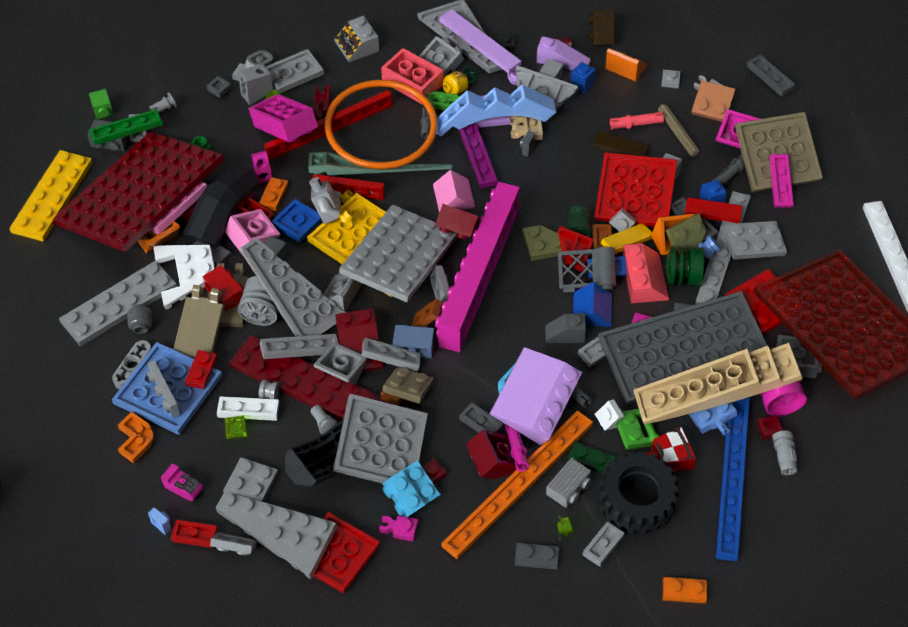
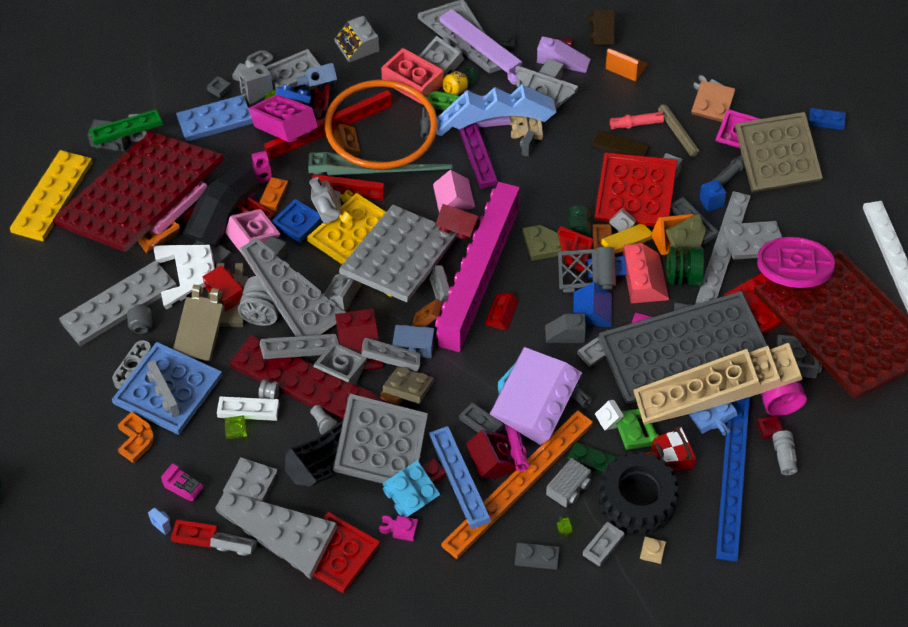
(101, 104): bright green brick -> none
(165, 103): light grey pin -> none
(201, 142): green plate -> none
(201, 369): red plate -> none
(214, 118): none -> medium blue plate
(288, 92): none -> blue plate
(325, 74): none -> sand blue torso
(347, 139): none -> dark orange slope
(459, 478): none -> medium blue plate
(502, 311): none -> red slope
(583, 77): blue brick -> none
(652, 550): none -> tan plate
(670, 79): light grey plate -> none
(684, 590): orange plate -> none
(710, 246): medium blue wheel -> none
(714, 210): red tile -> none
(771, 75): dark grey plate -> none
(781, 181): dark pink tile -> none
(796, 262): none -> dark pink plate
(827, 119): none -> blue plate

